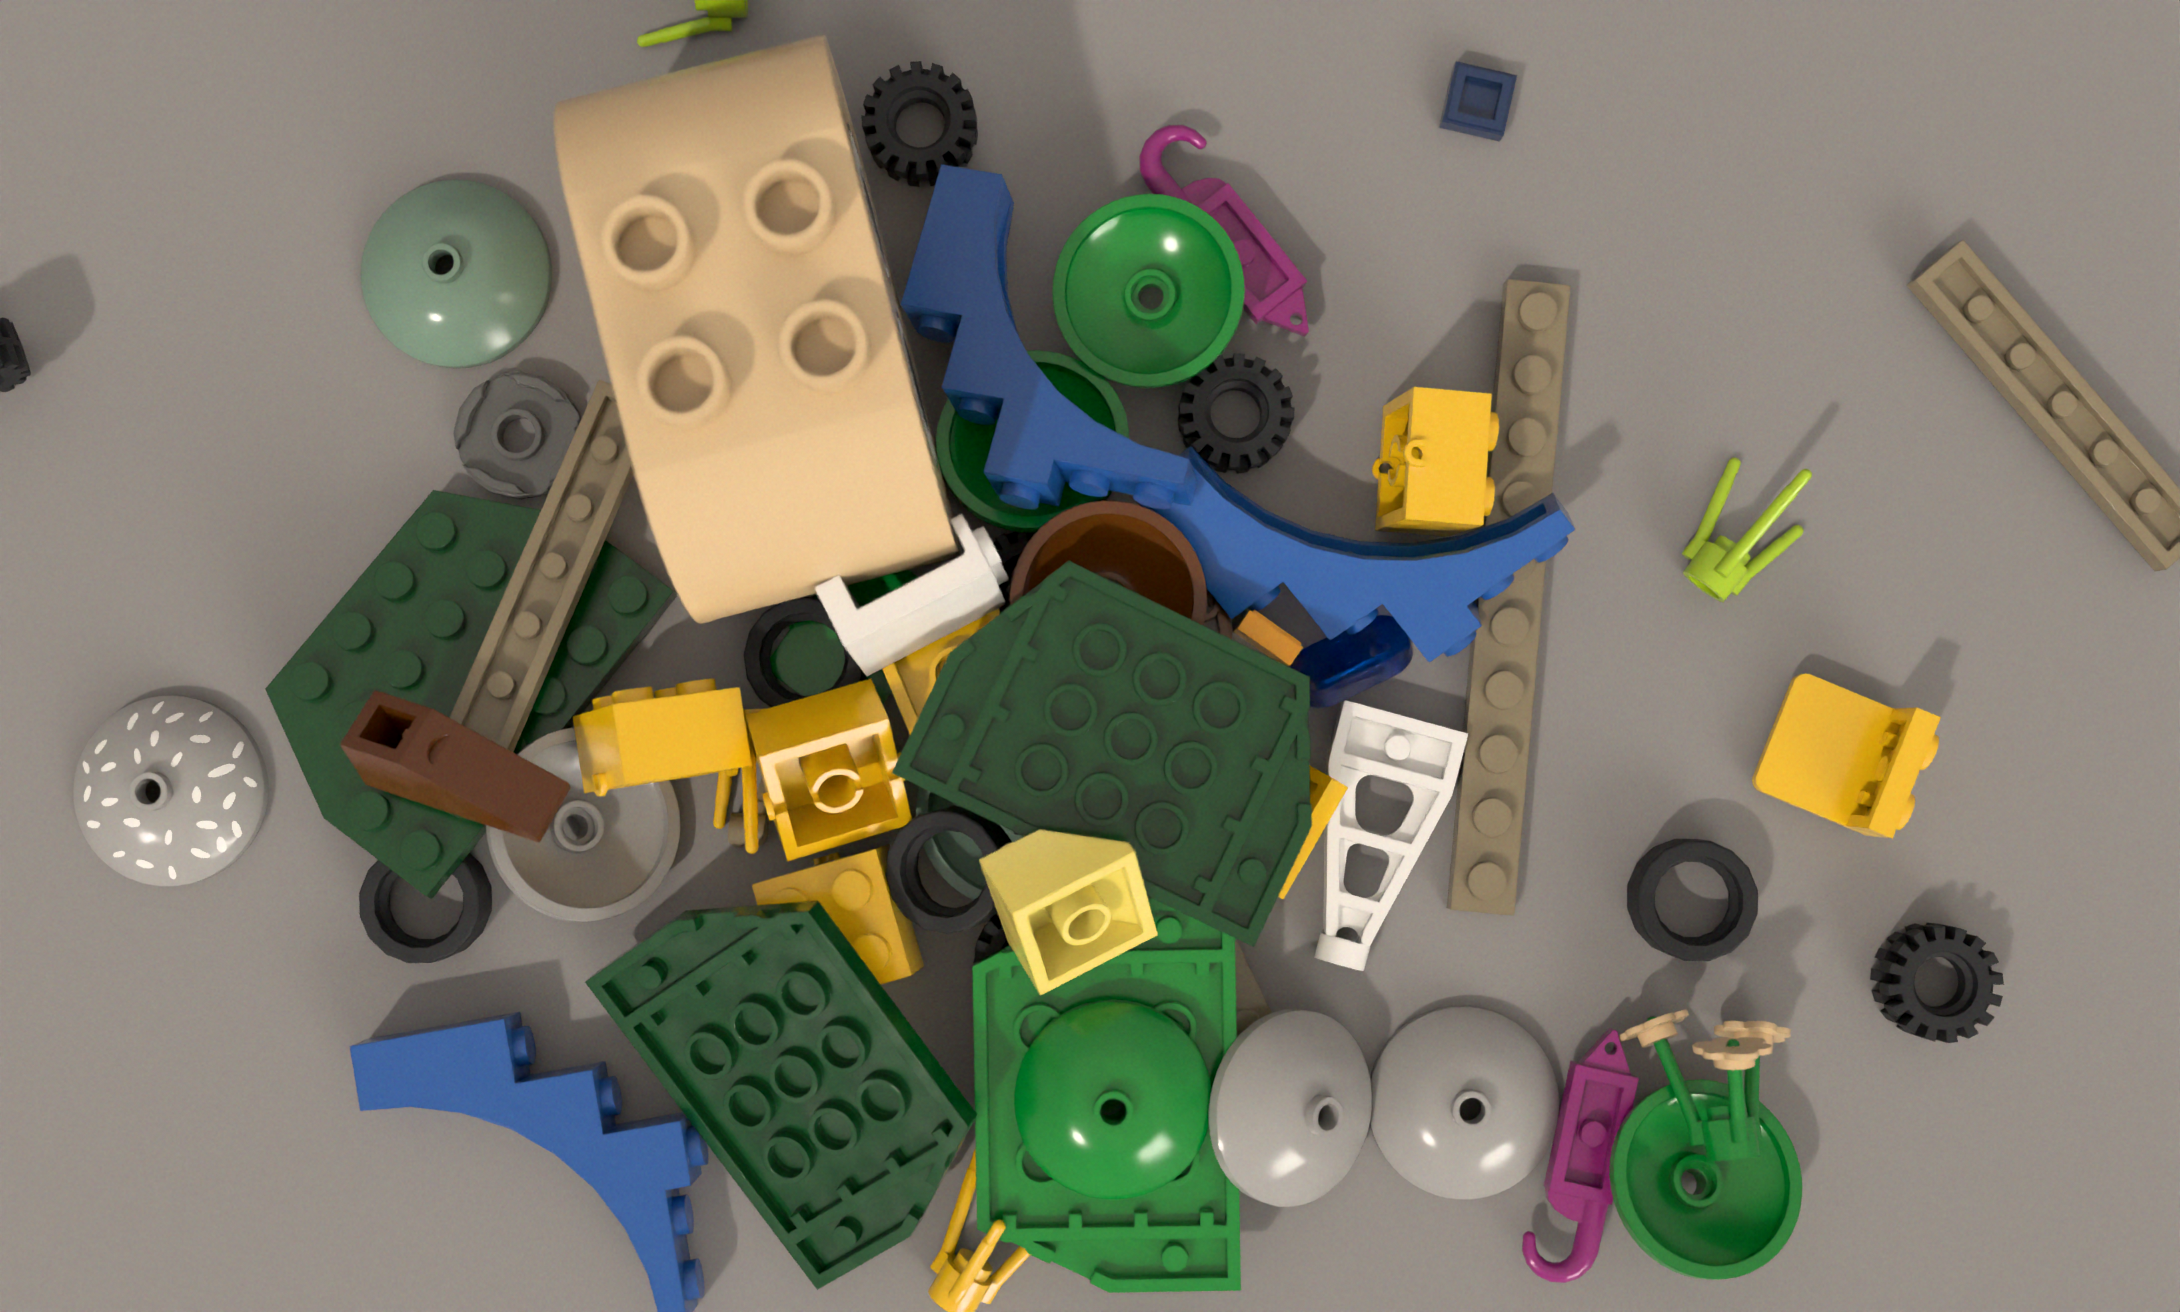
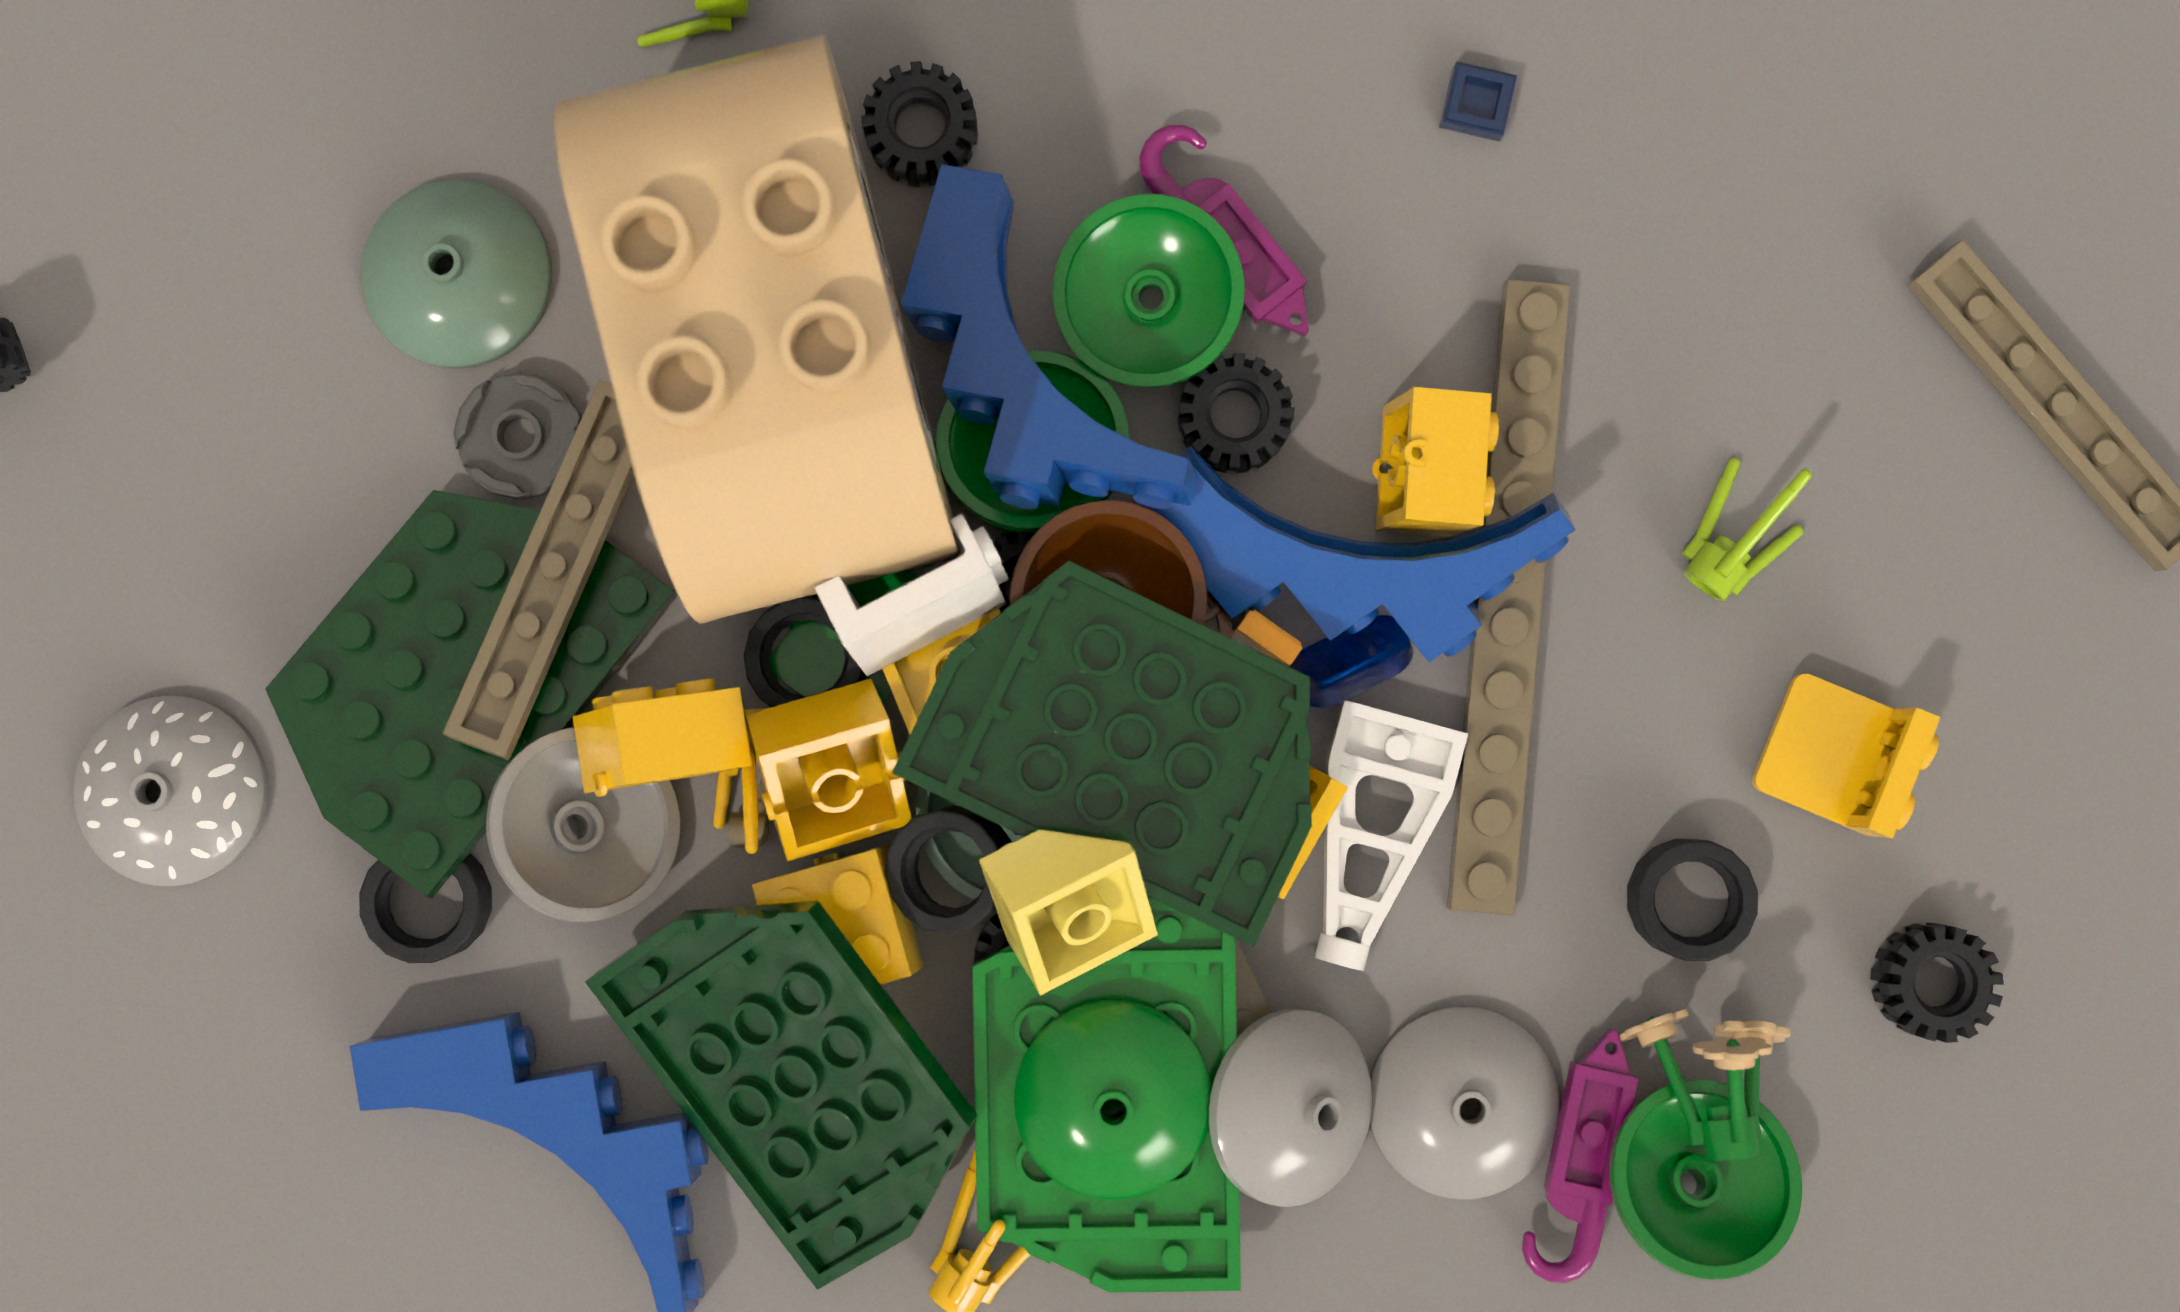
(450, 767): reddish brown slope -> none

